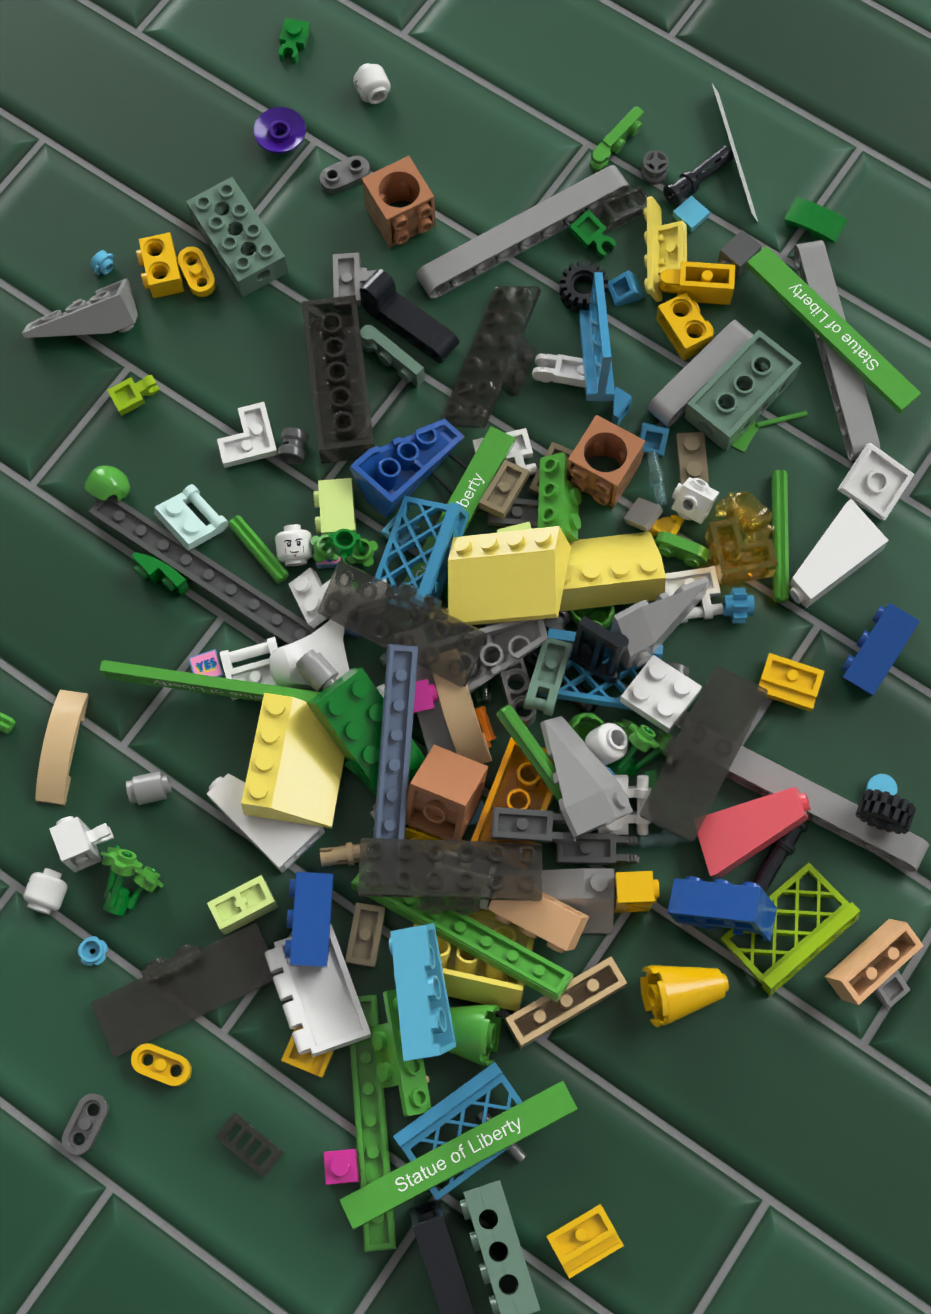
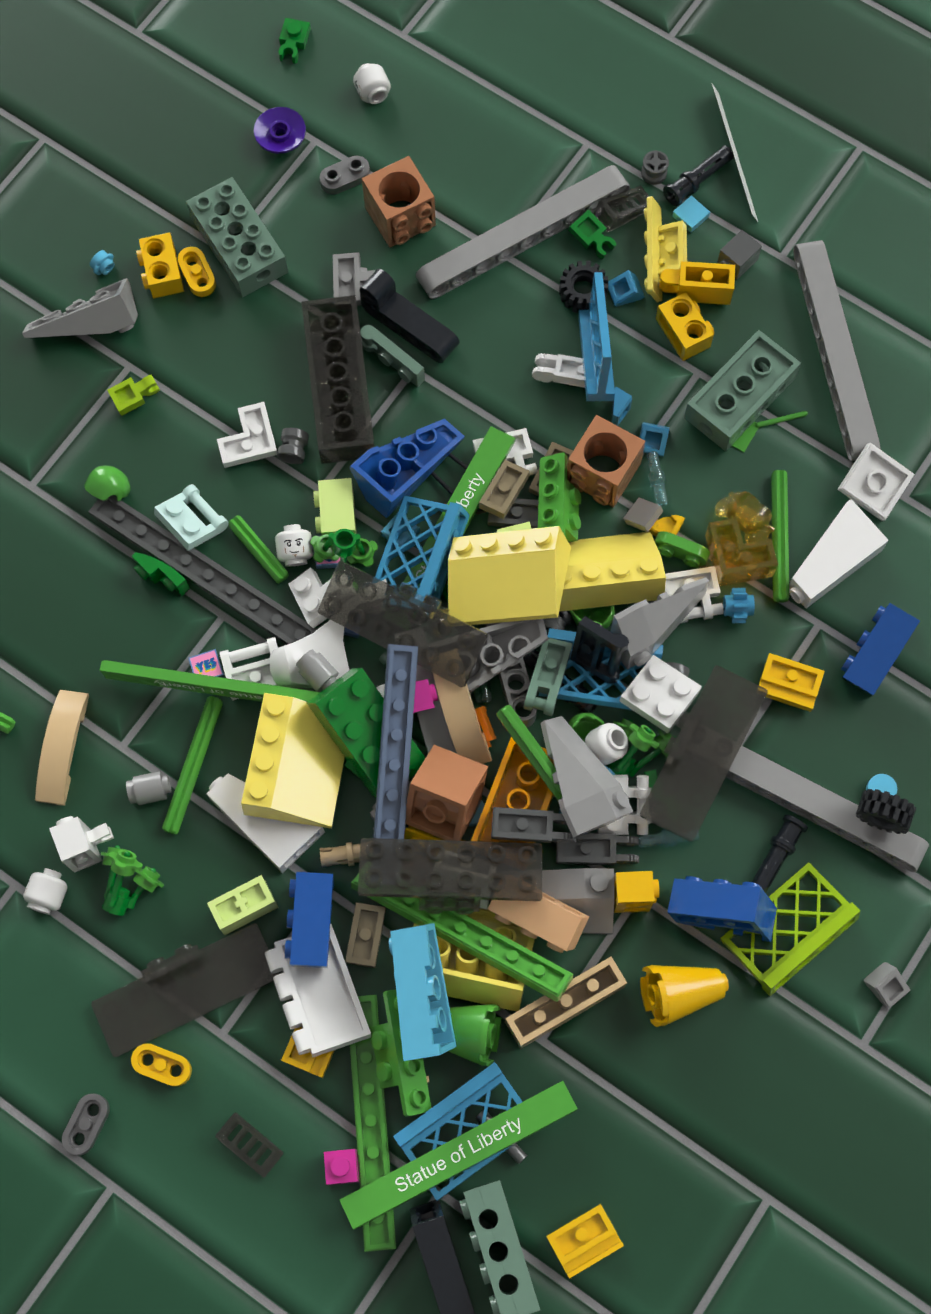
(92, 943): medium azure plate -> none
(192, 765): none -> bright green axle
(496, 357): clear smoke bracket -> none
(616, 139): bright green hinge -> none
(673, 398): light grey beam -> none
(691, 456): dark tan plate -> none
(694, 499): white brick -> none
(746, 829): coral slope -> none
(819, 220): green slope -> none
(833, 330): bright green tile -> none
(874, 961): light nougat brick -> none

